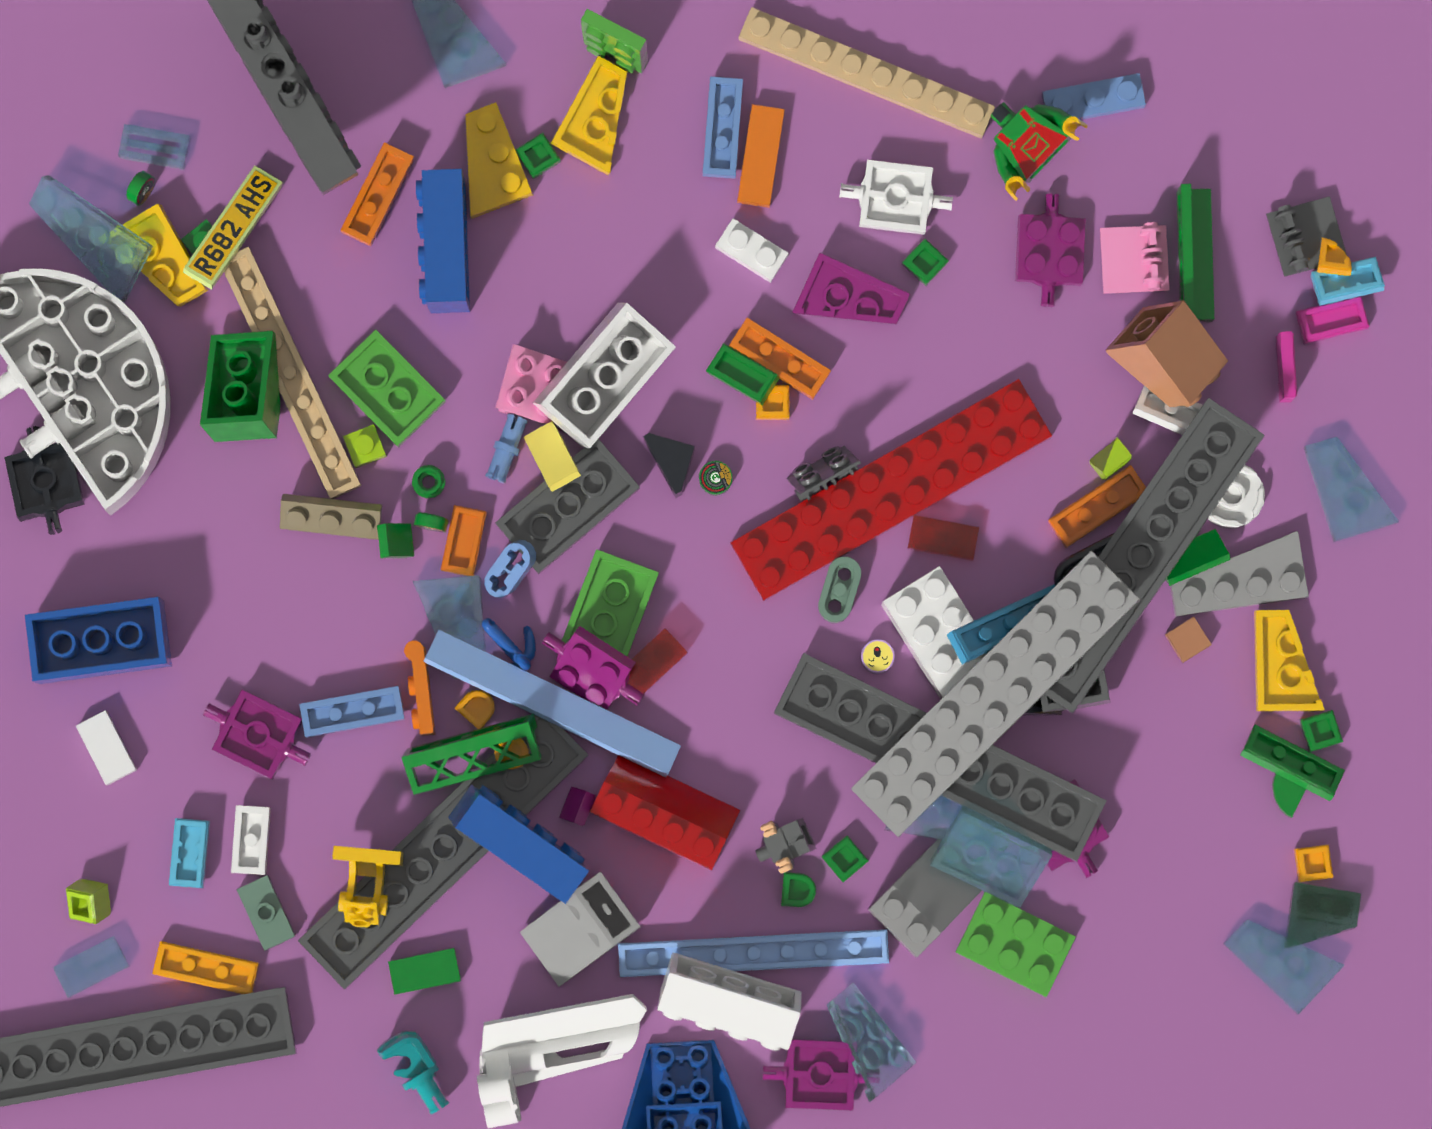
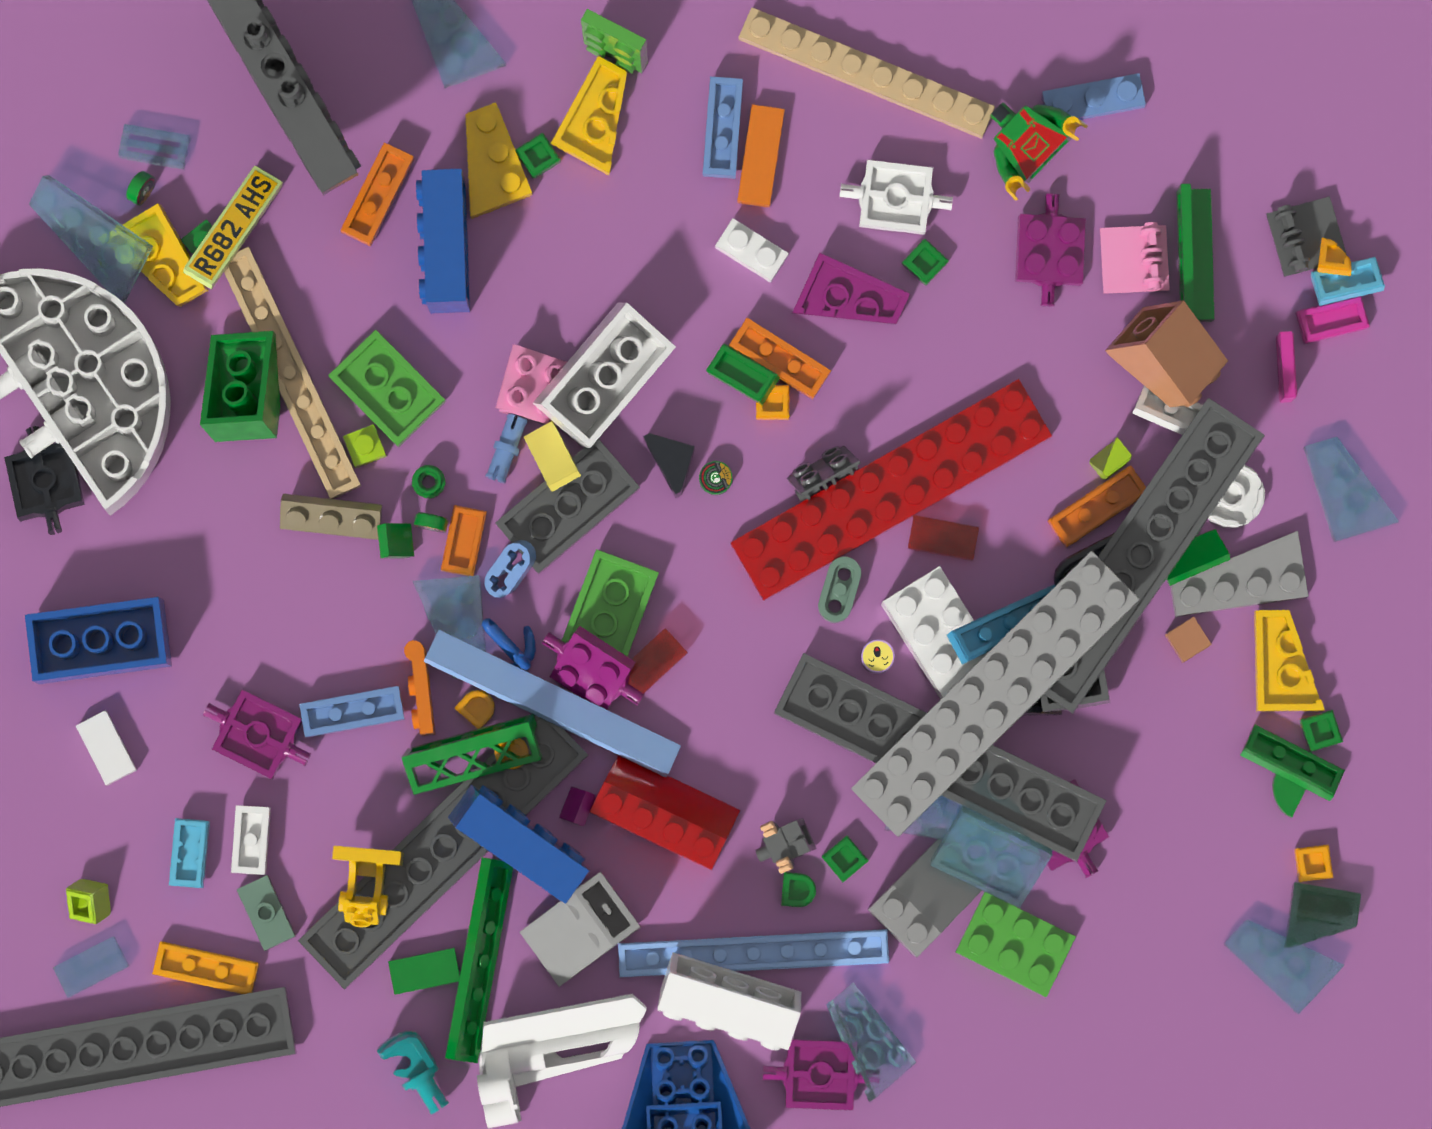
(479, 960): none -> green plate

